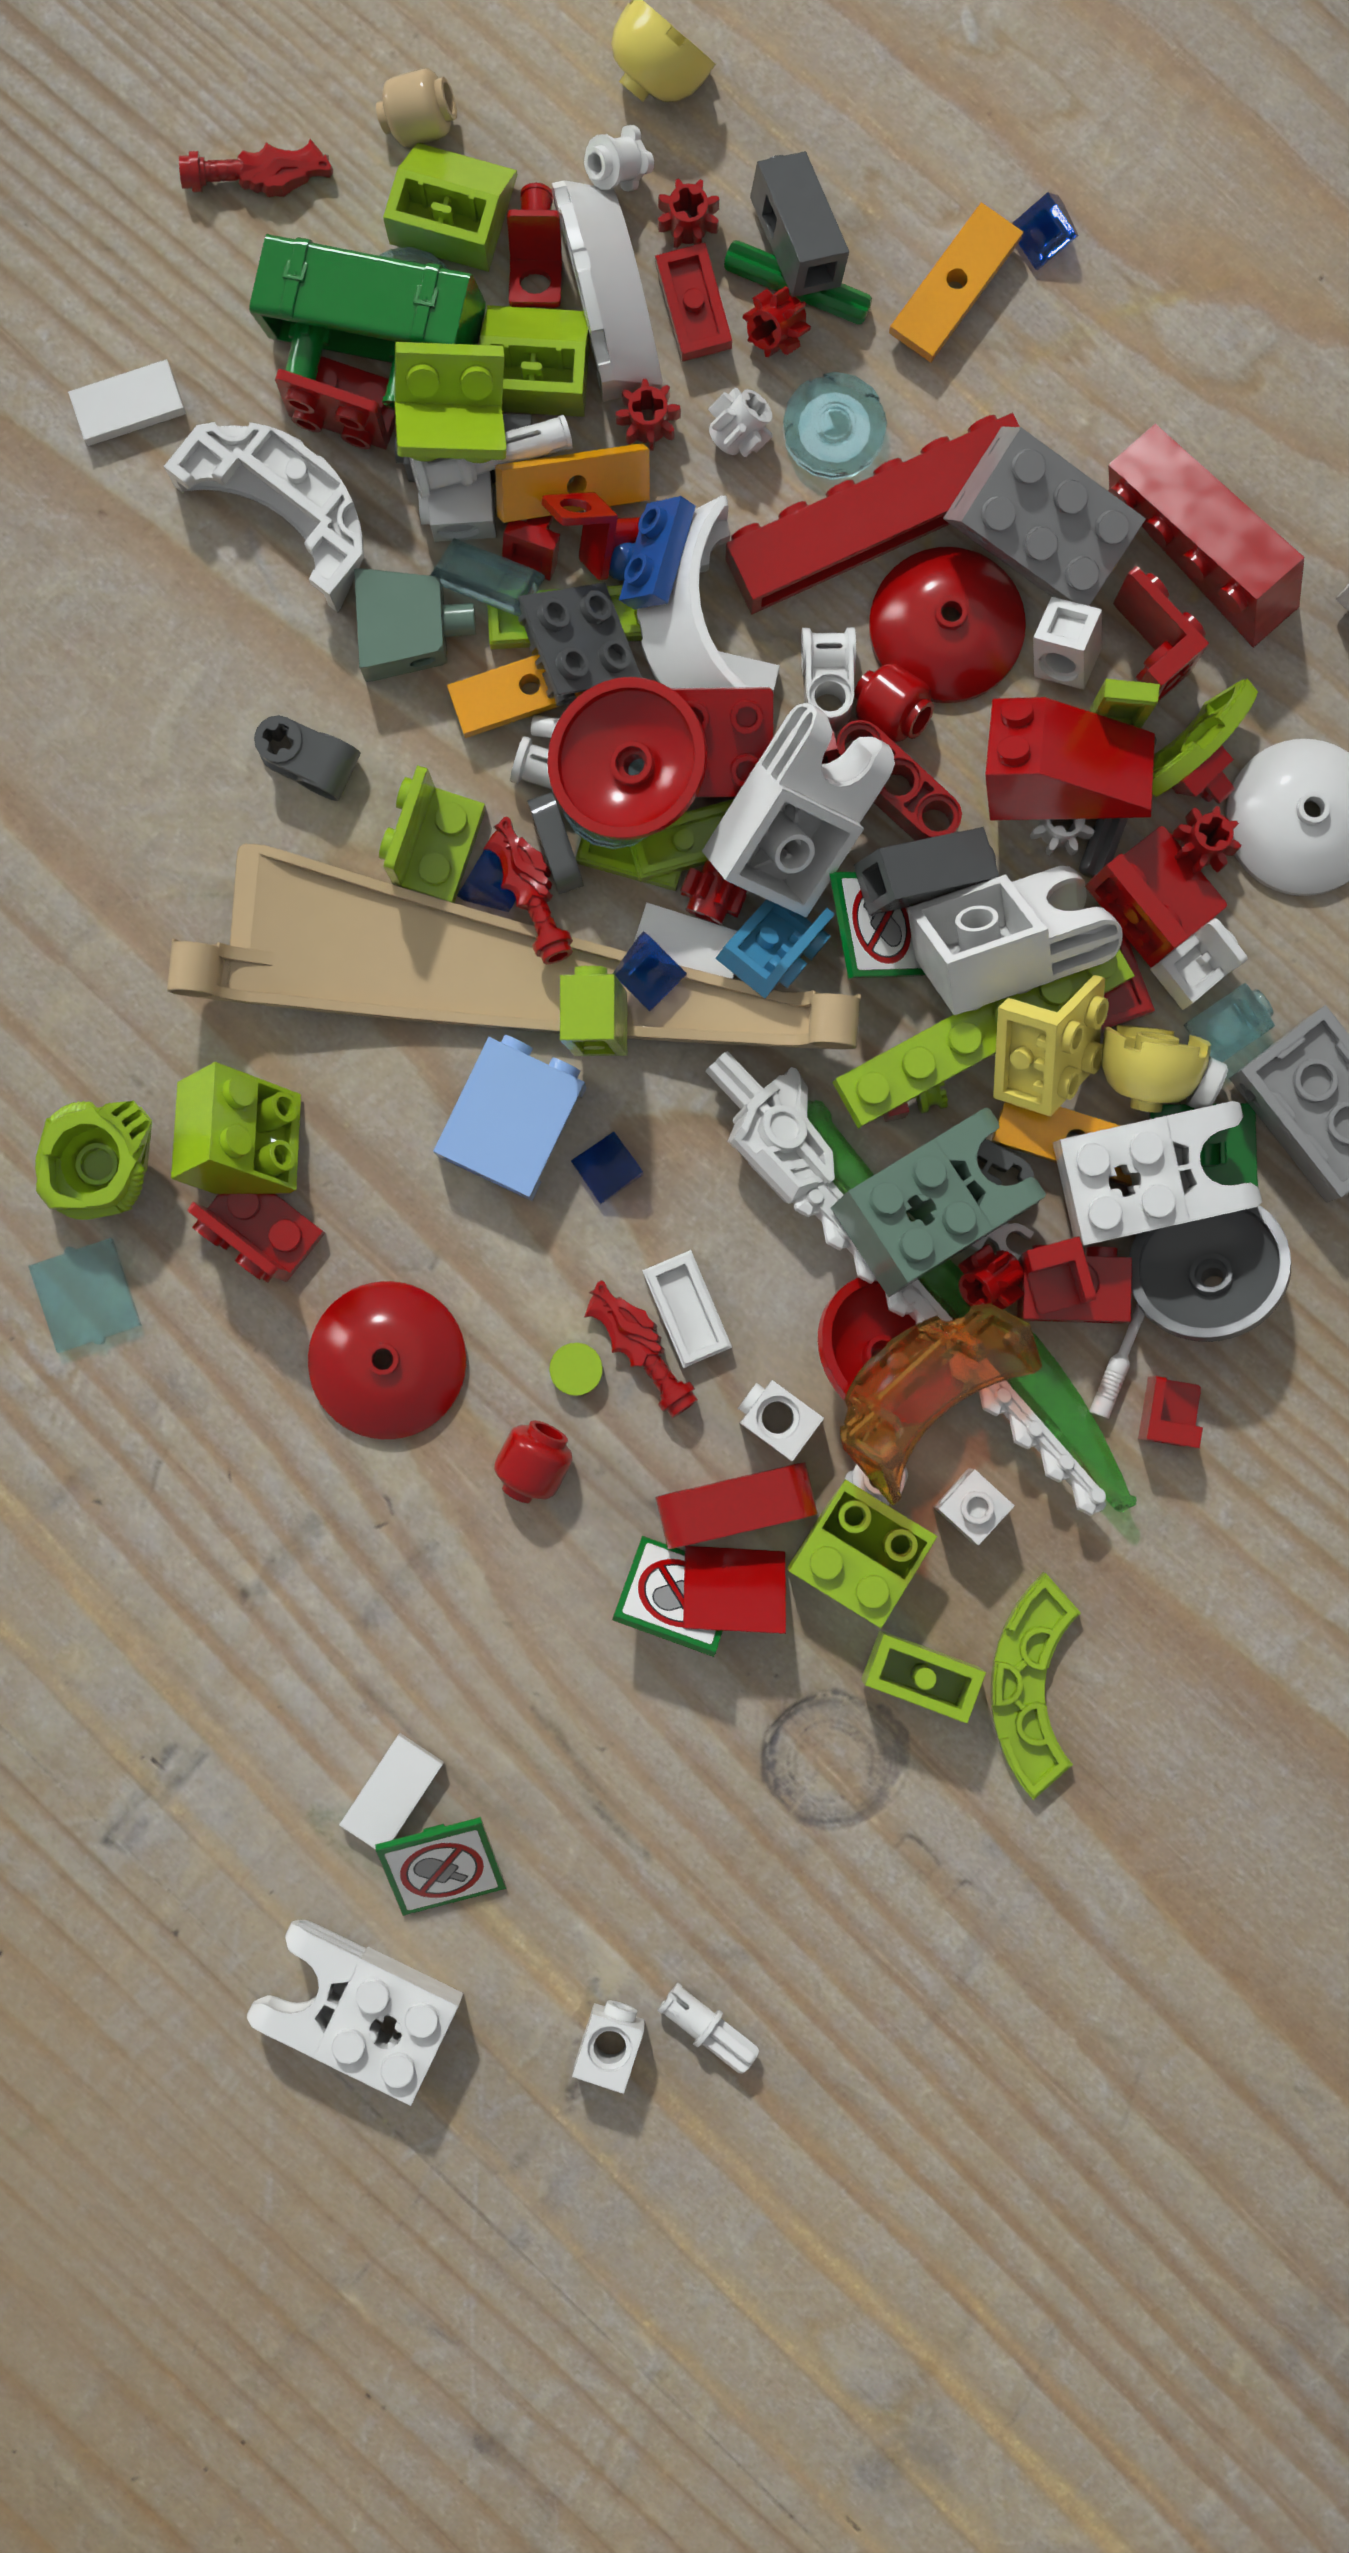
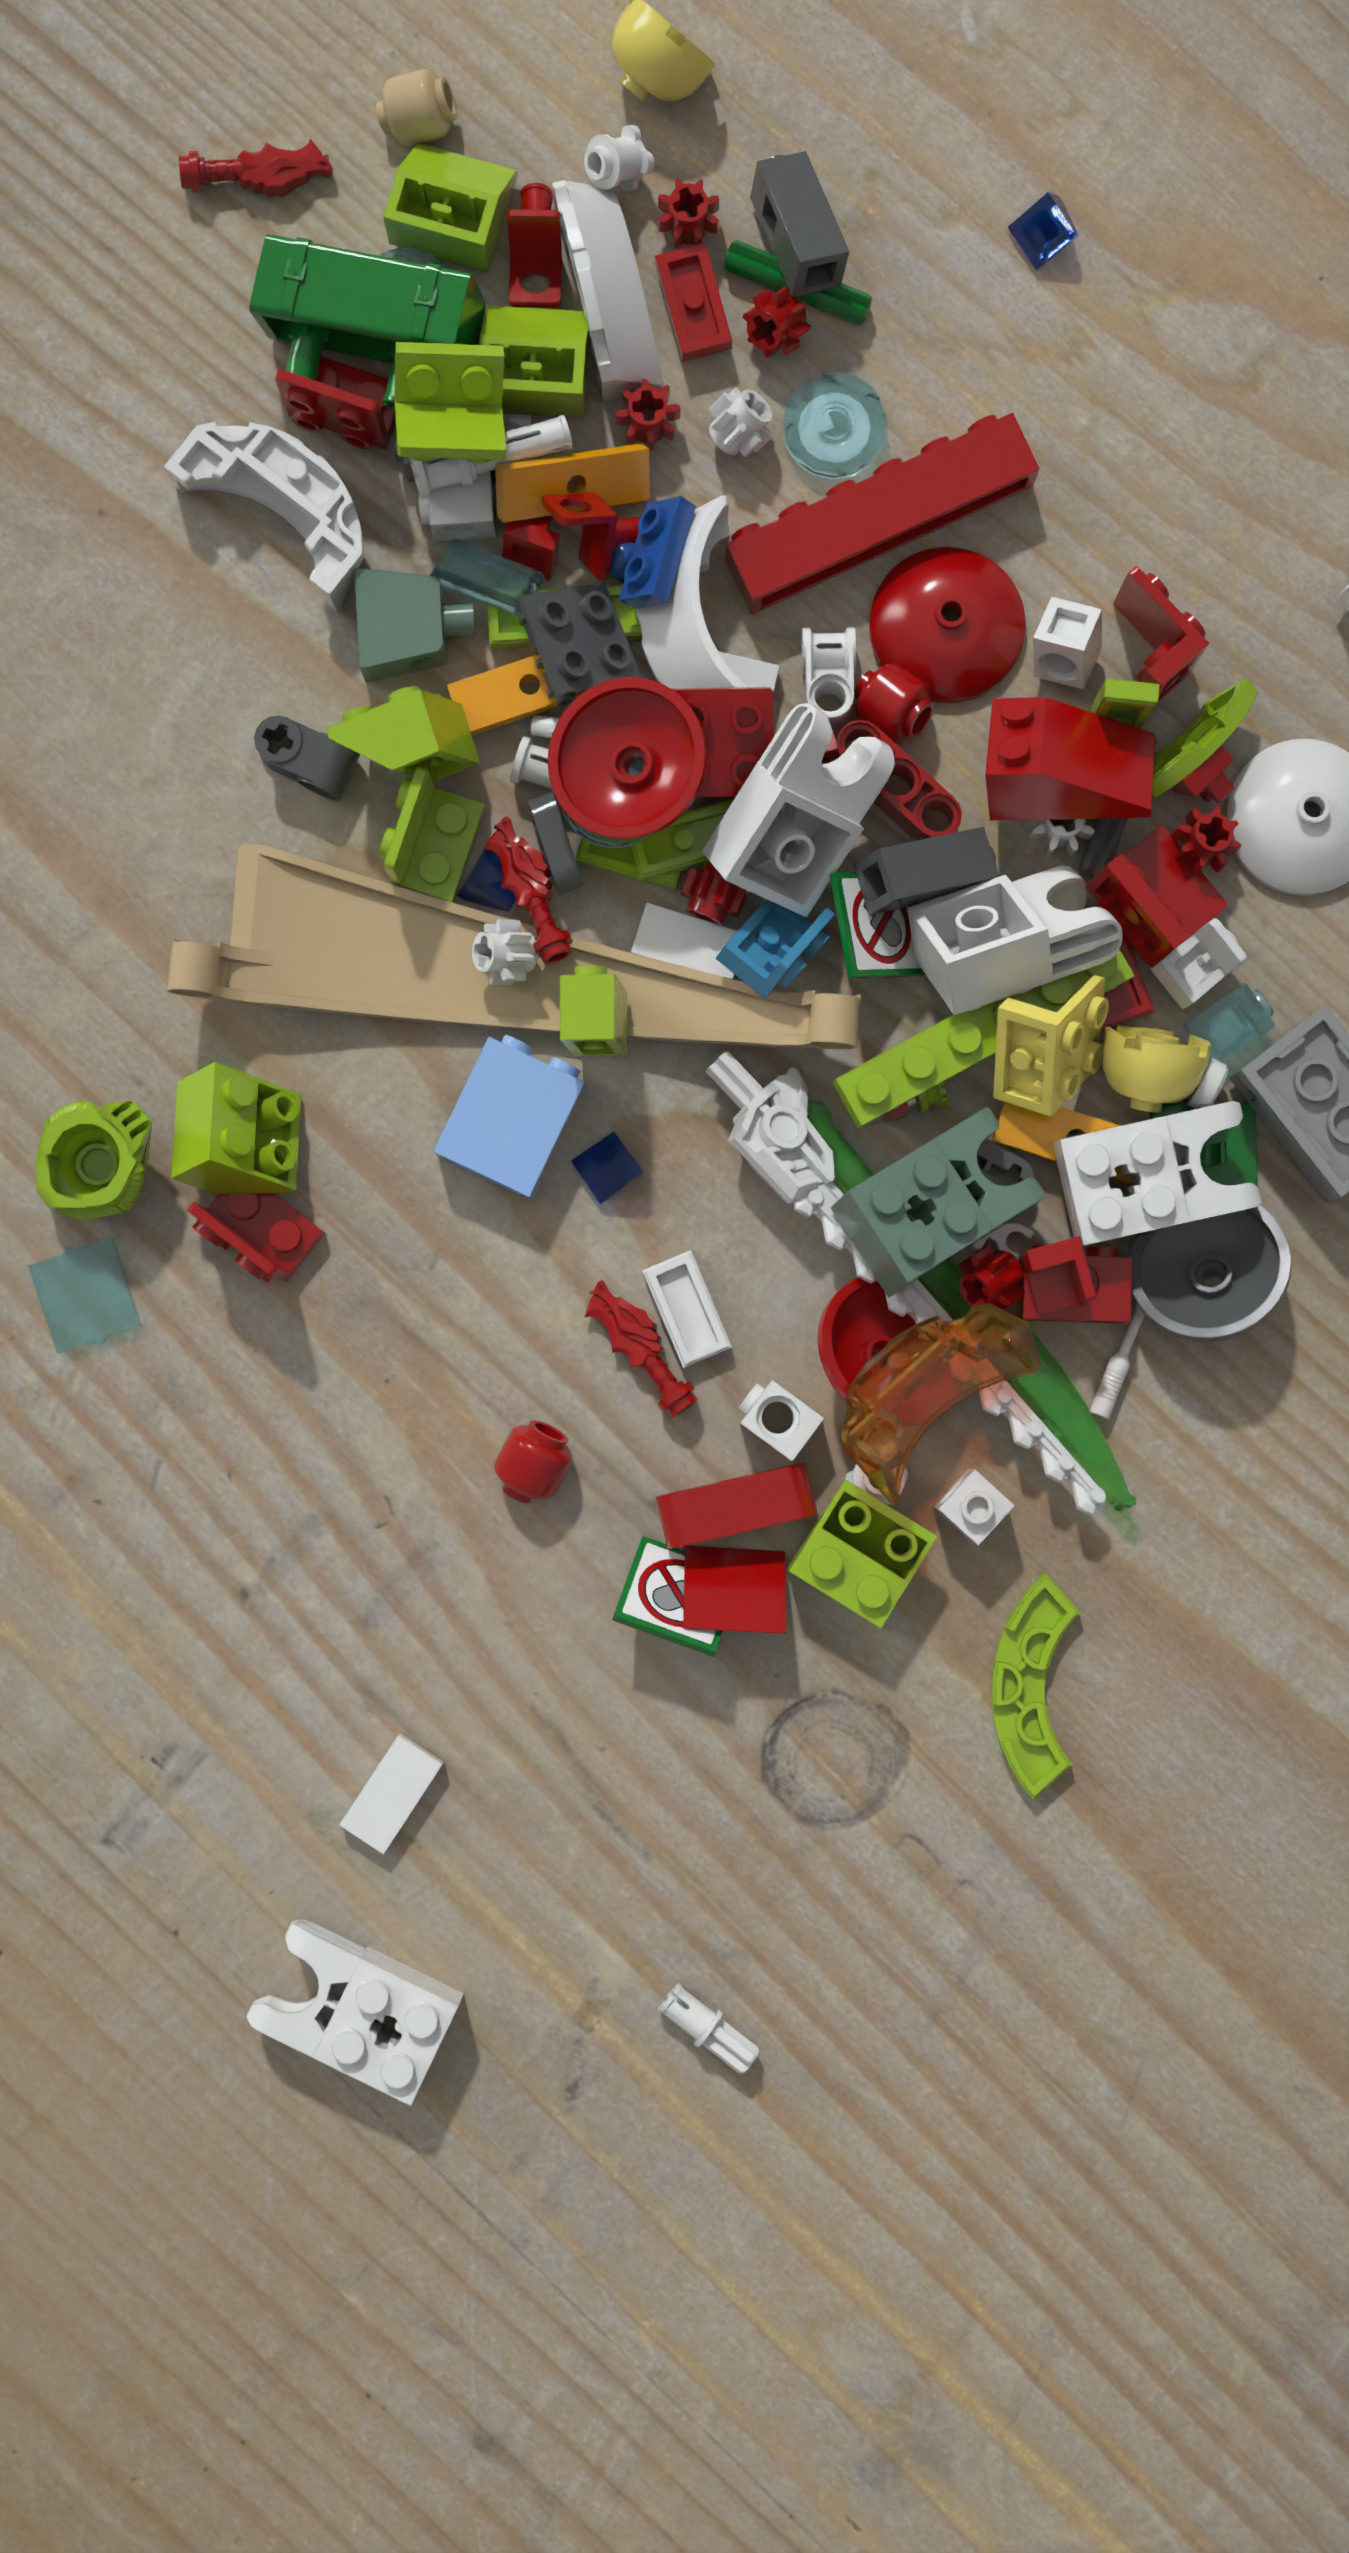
(127, 402): white tile -> none
(410, 732): none -> lime slope
(425, 1367): red dish -> none
(441, 1866): piece -> none
(504, 952): none -> white gear
(576, 1369): lime tile -> none
(609, 2069): white brick -> none
(648, 971): clear blue slope -> none
(923, 1676): lime brick -> none
(969, 260): light orange tile -> none
(1044, 517): light grey piece -> none
(1171, 1413): red panel -> none
(1210, 534): wedge -> none

